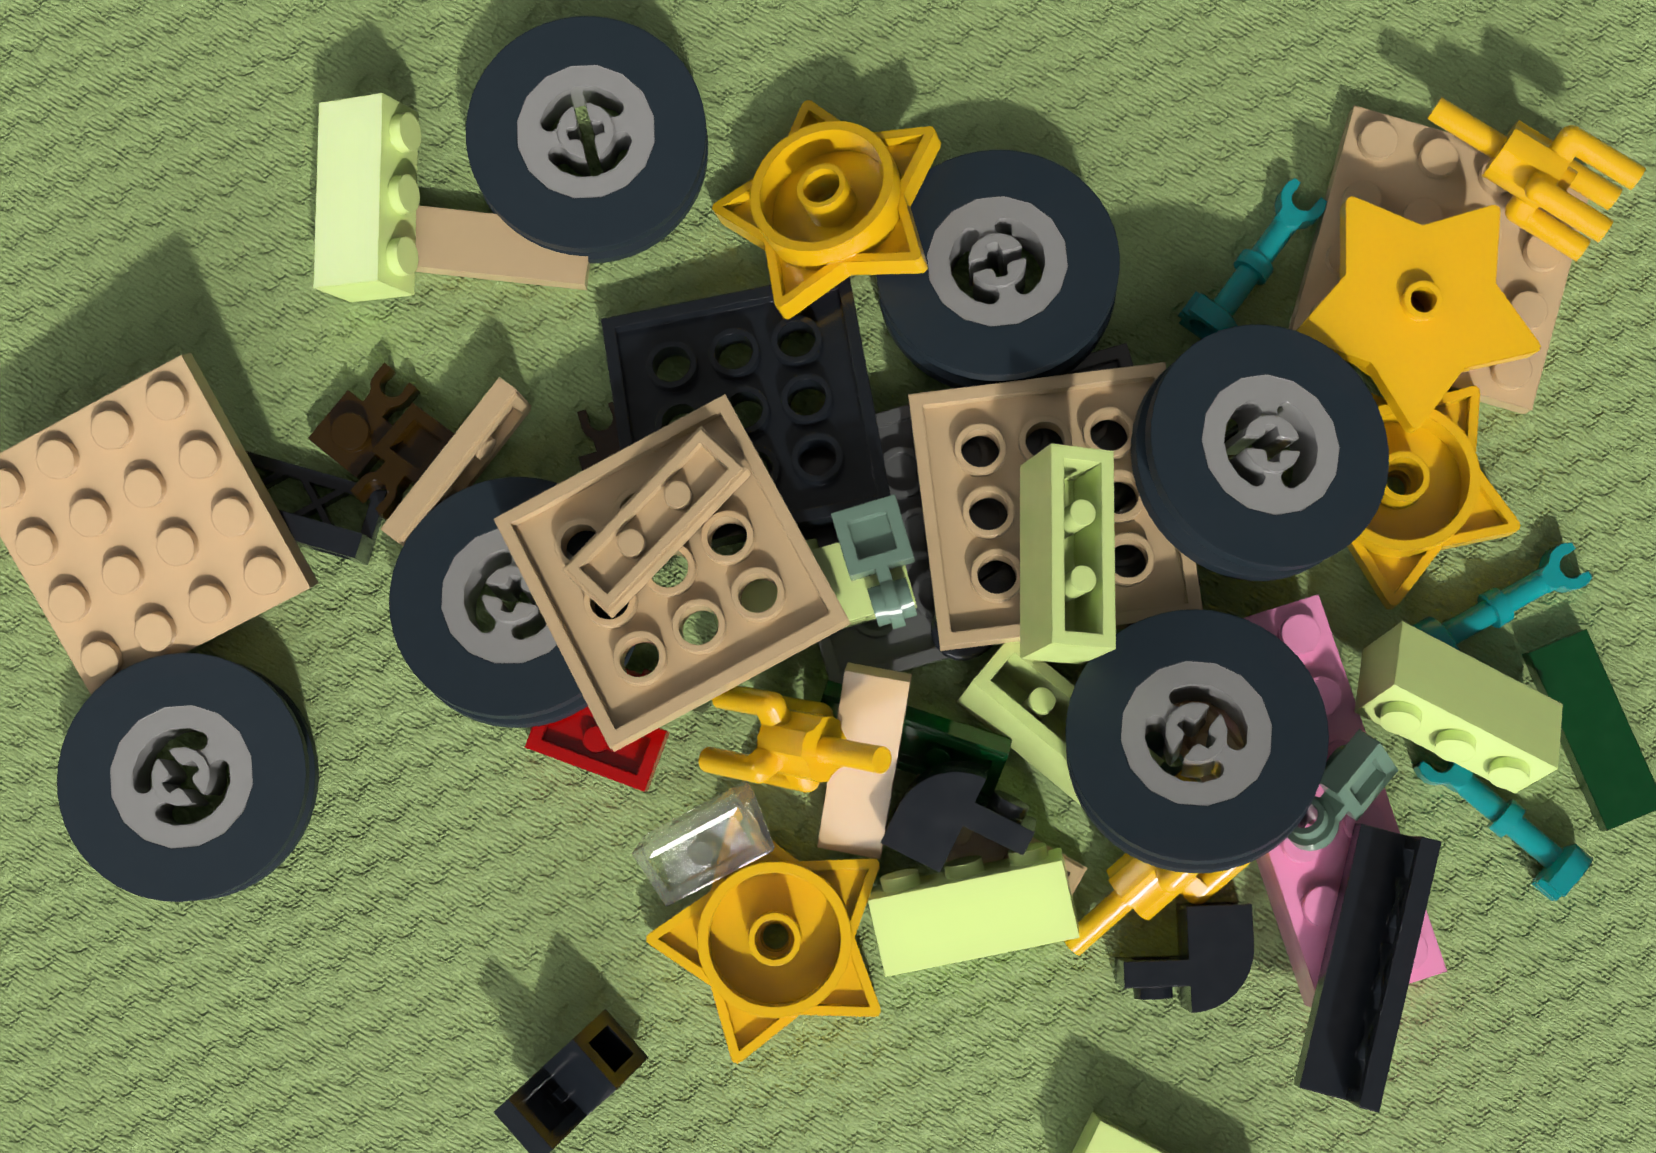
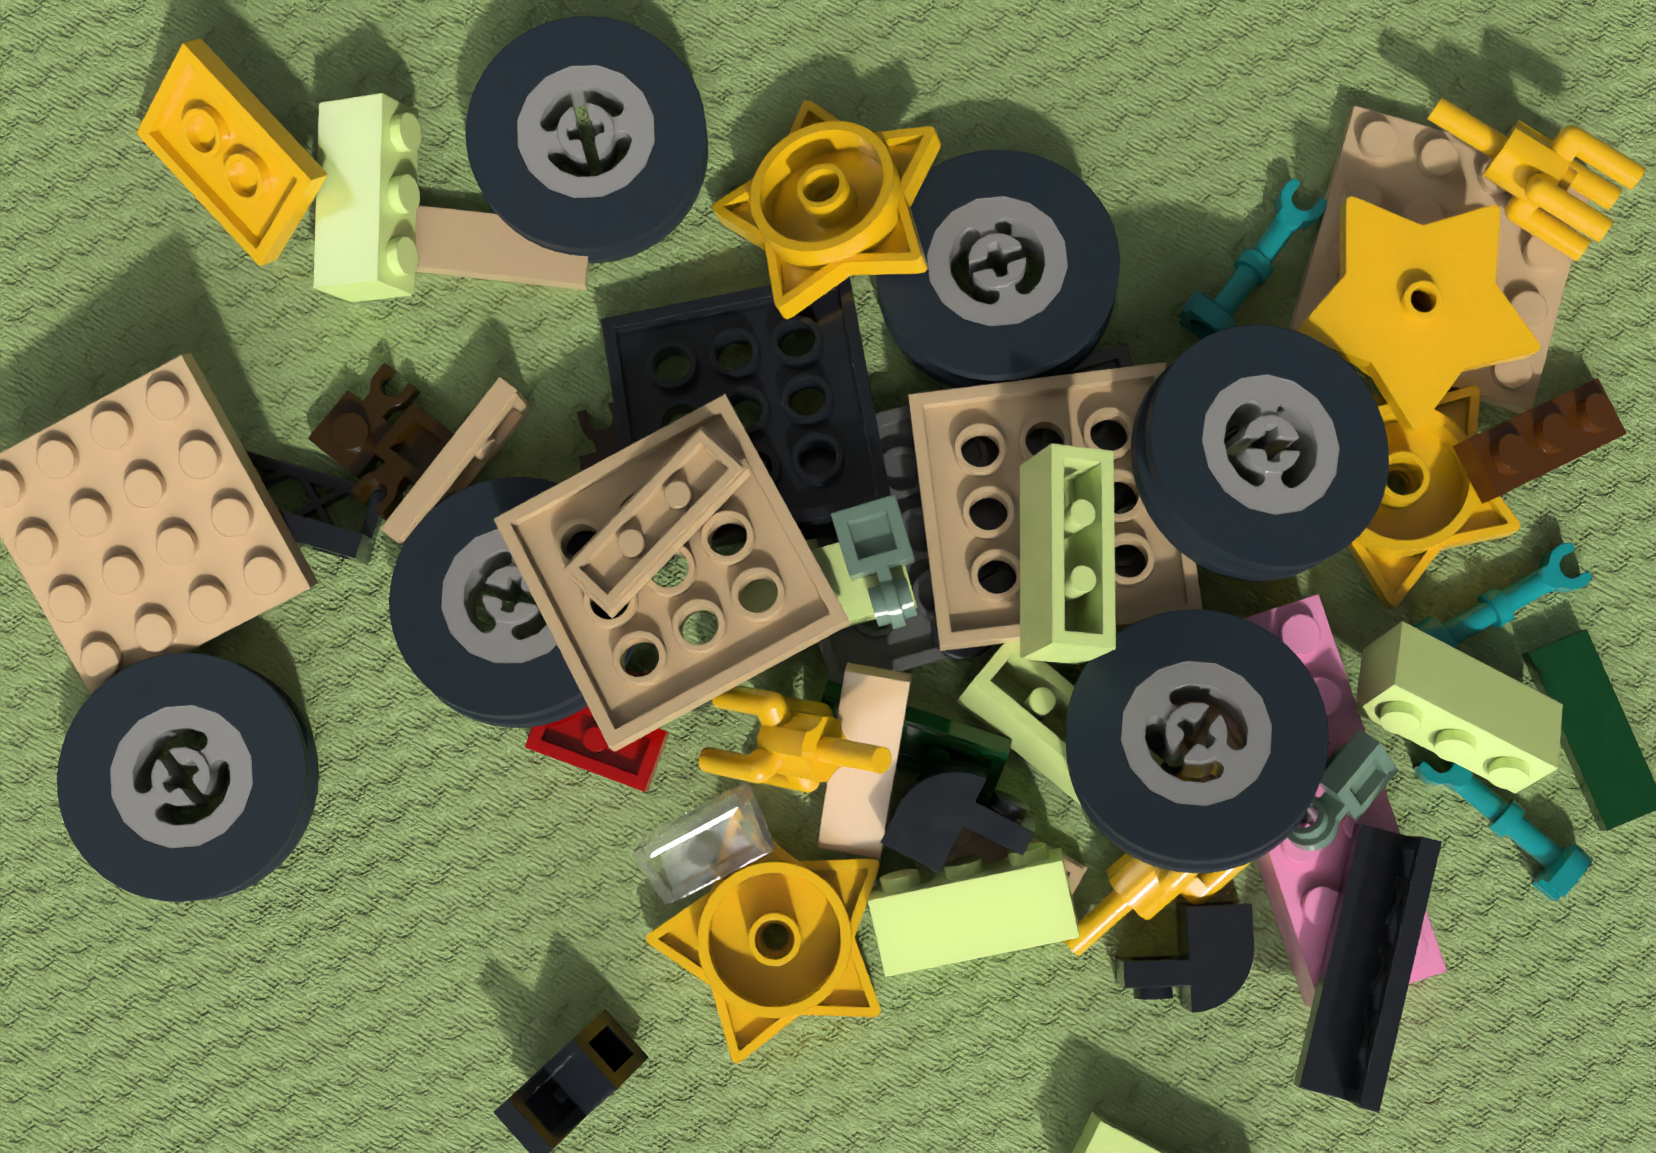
(231, 152): none -> yellow plate
(1539, 440): none -> reddish brown plate

